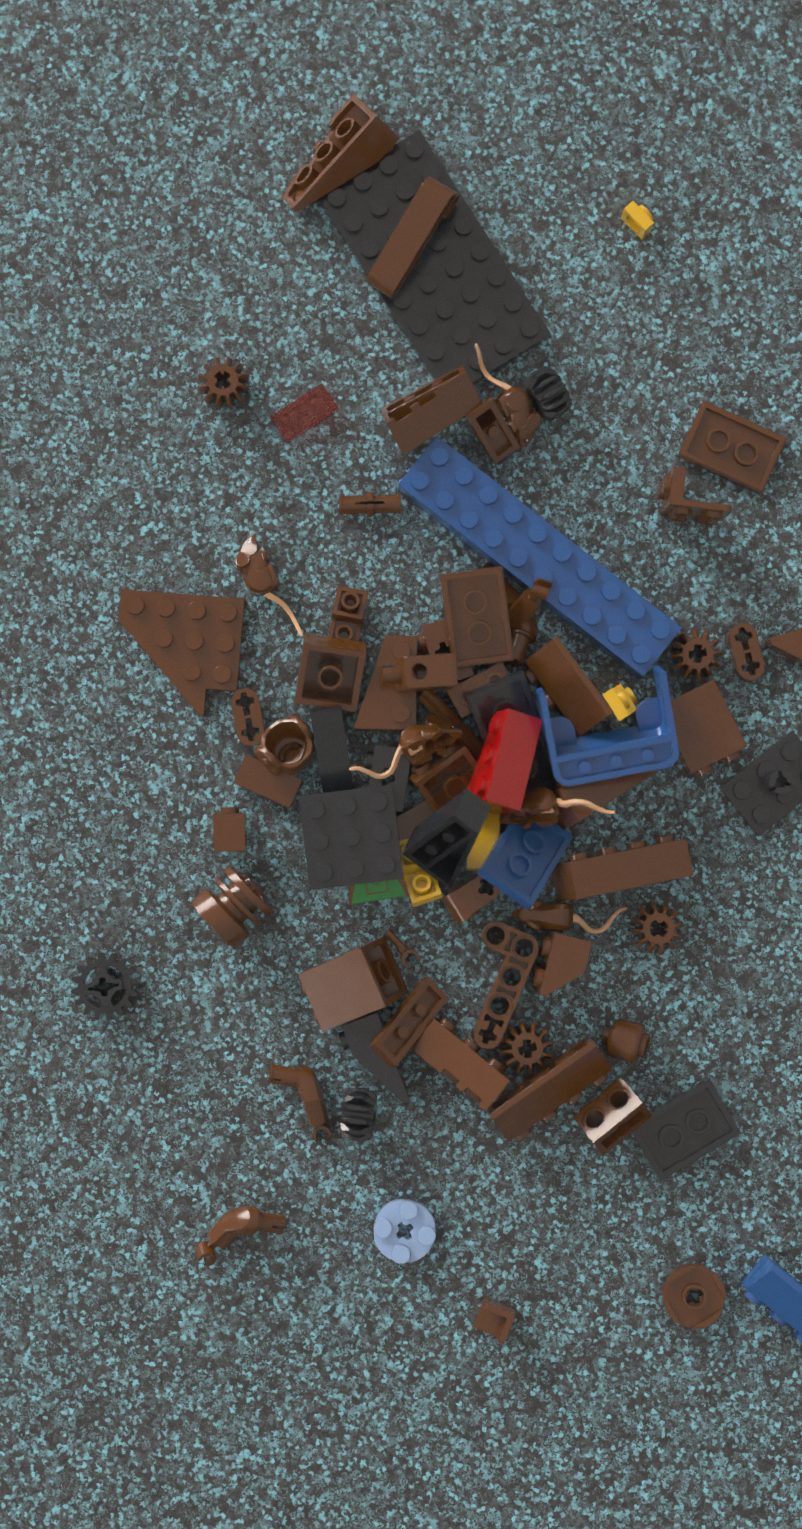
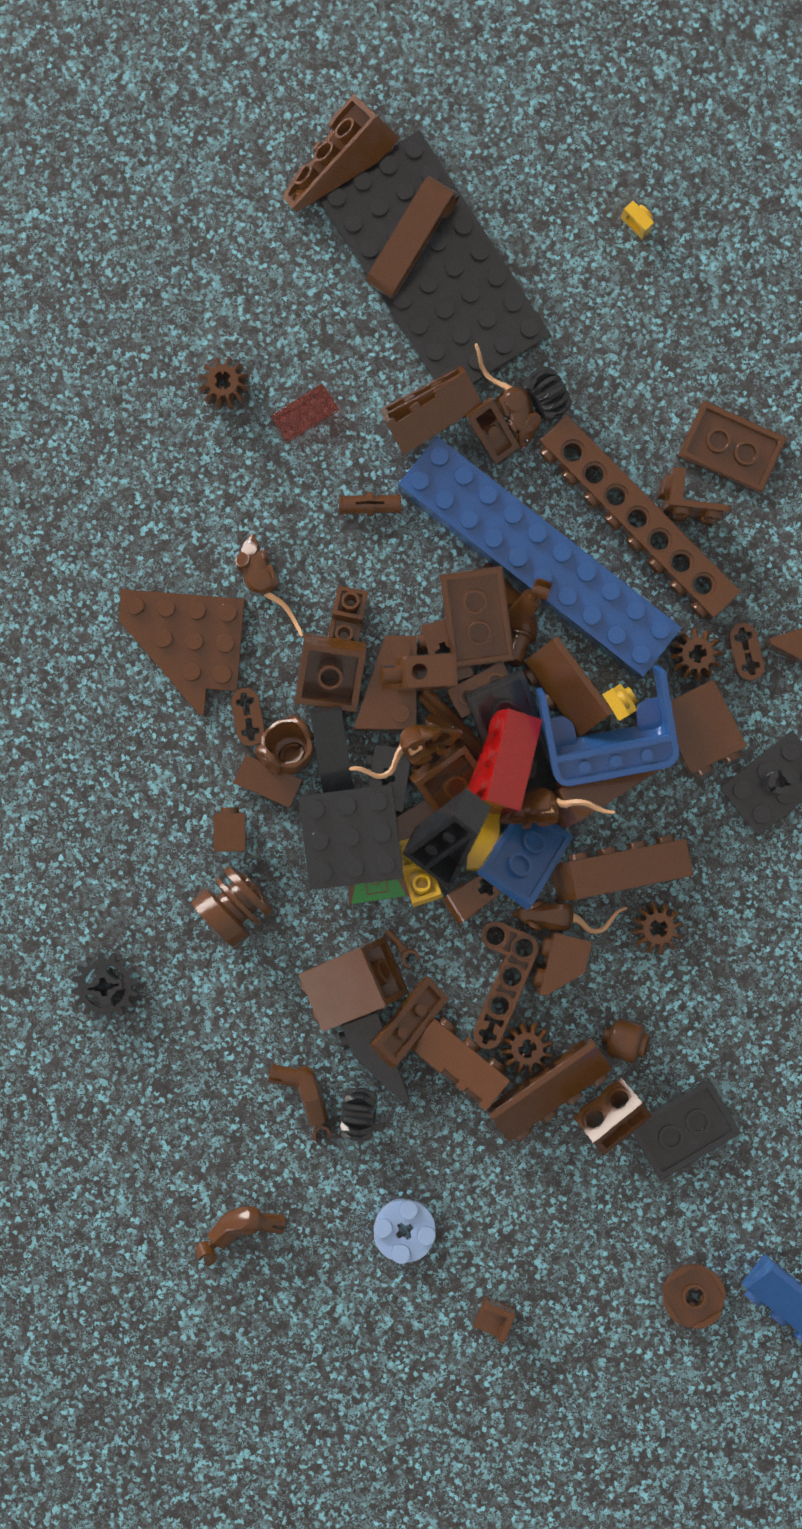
(613, 479): none -> reddish brown brick

